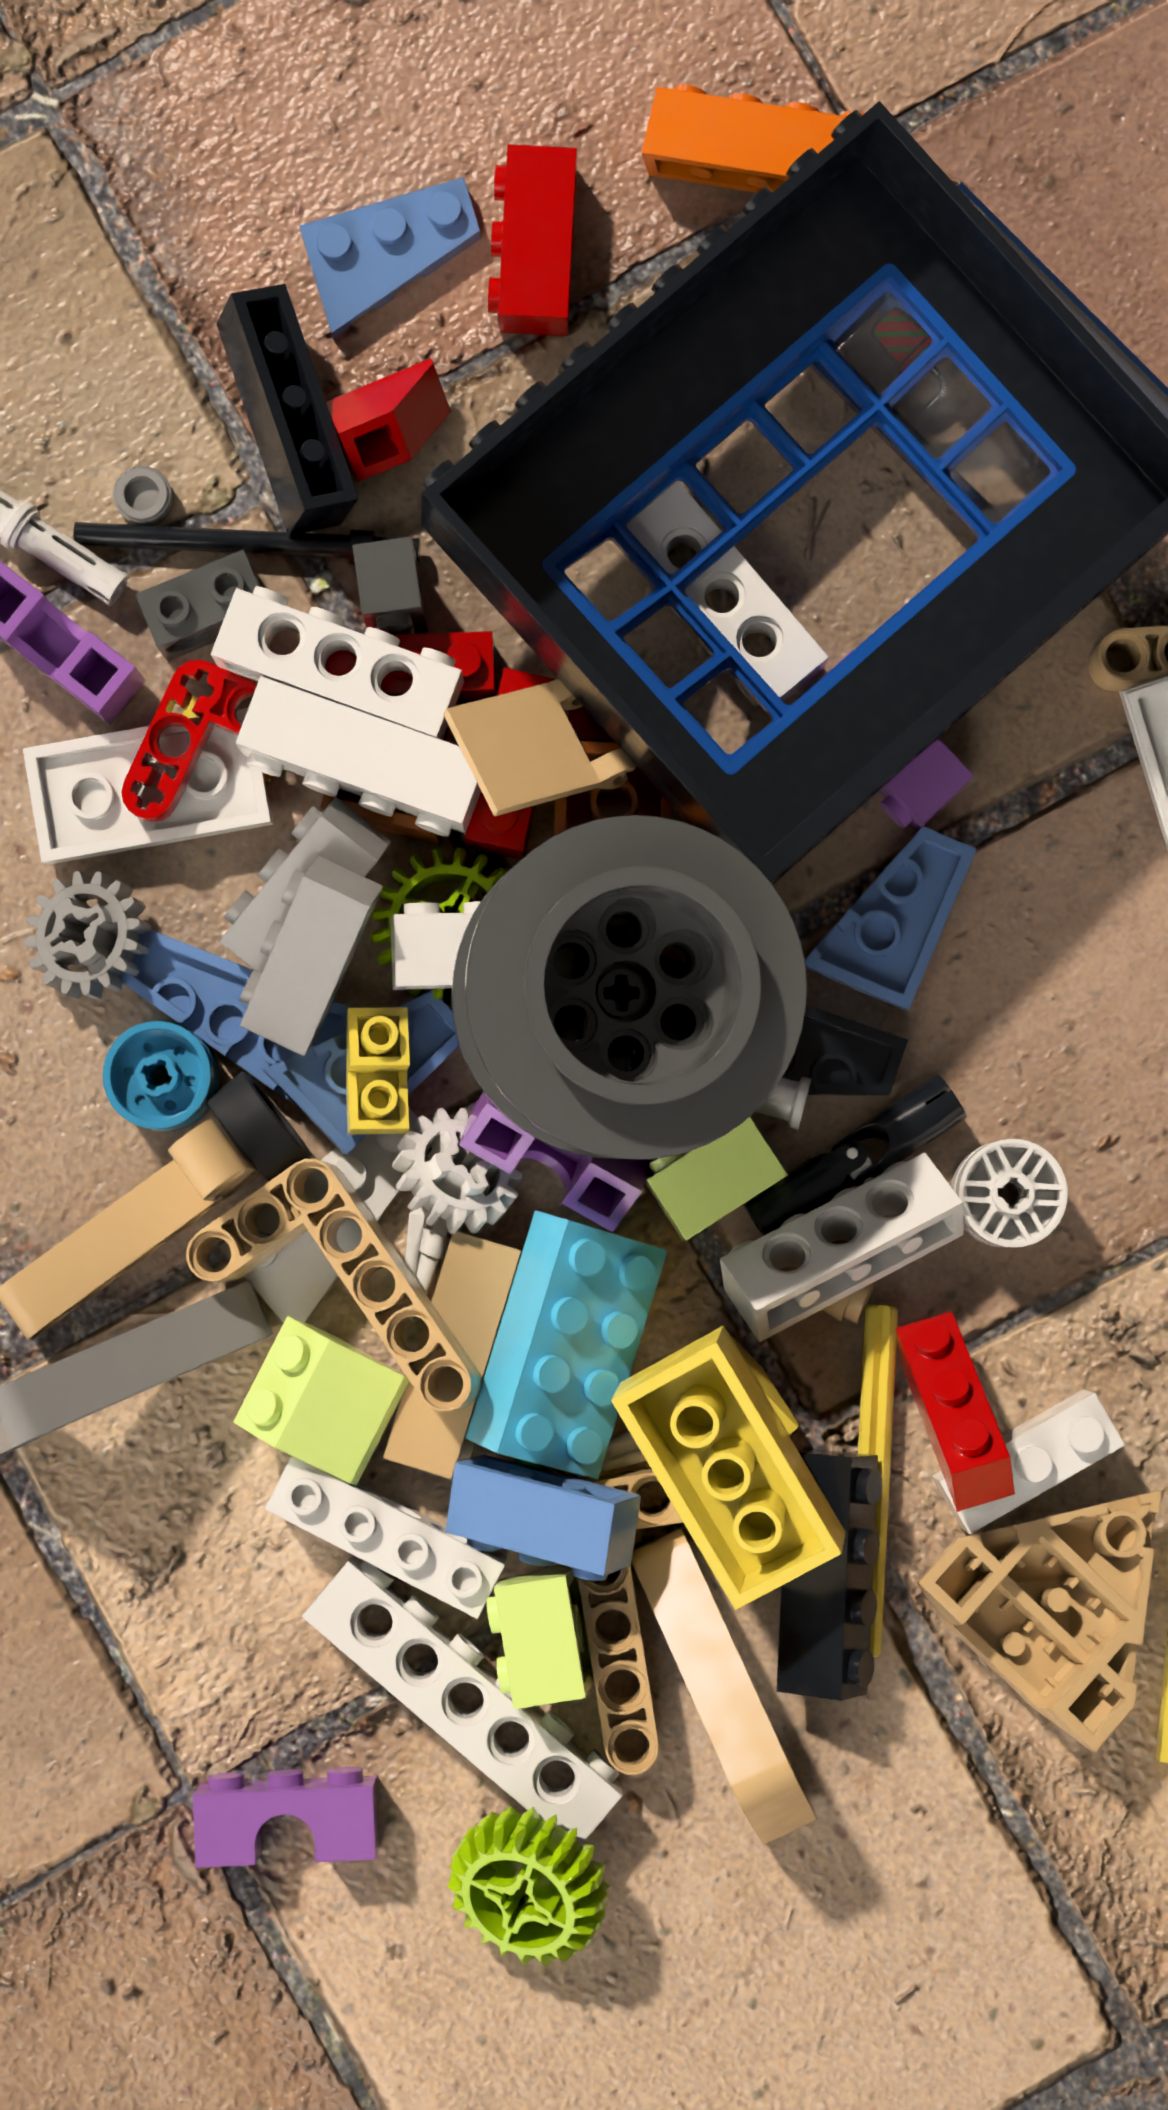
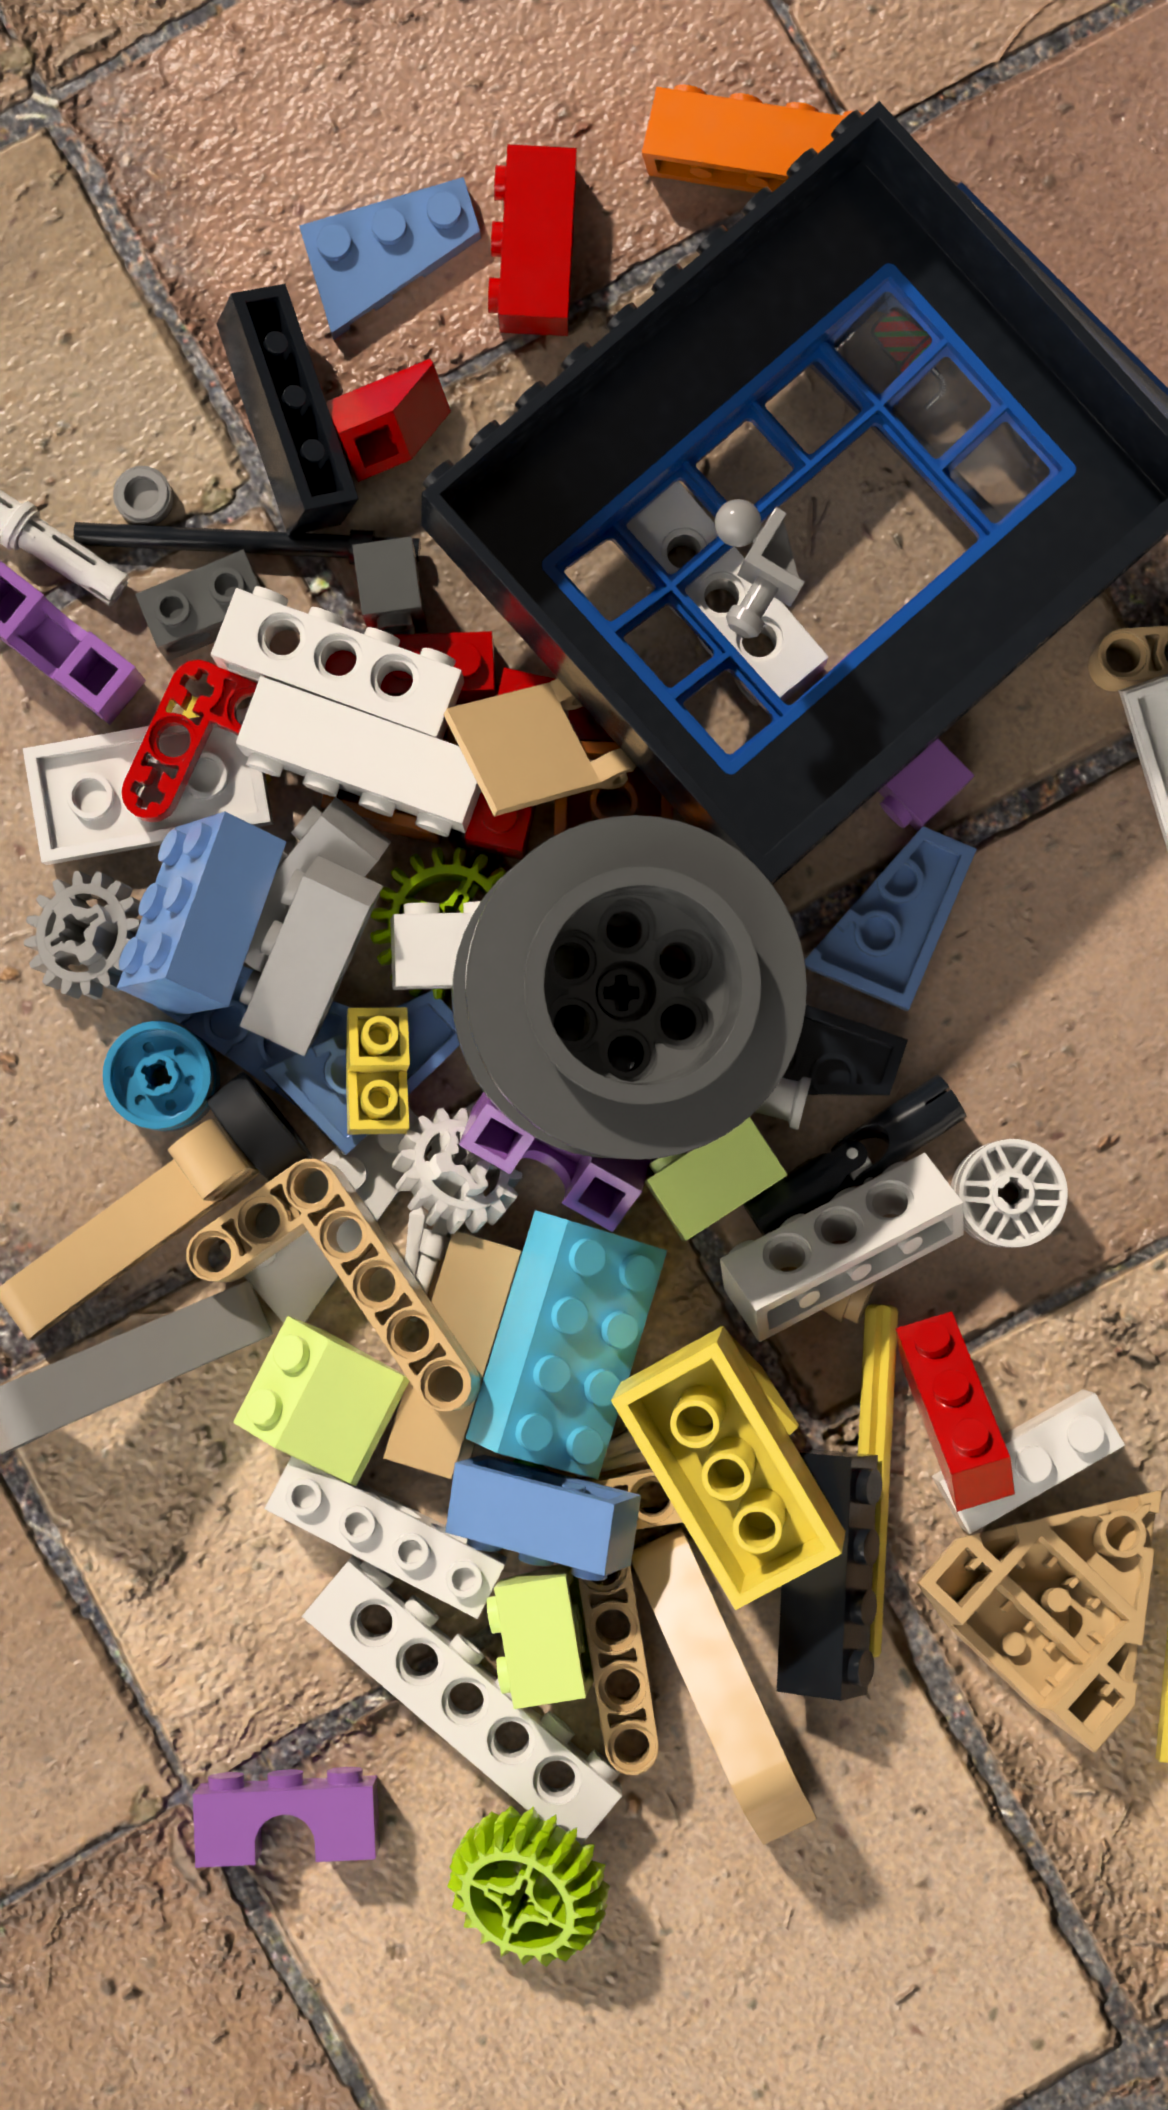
(200, 914): none -> medium blue brick
(767, 565): none -> light grey piece

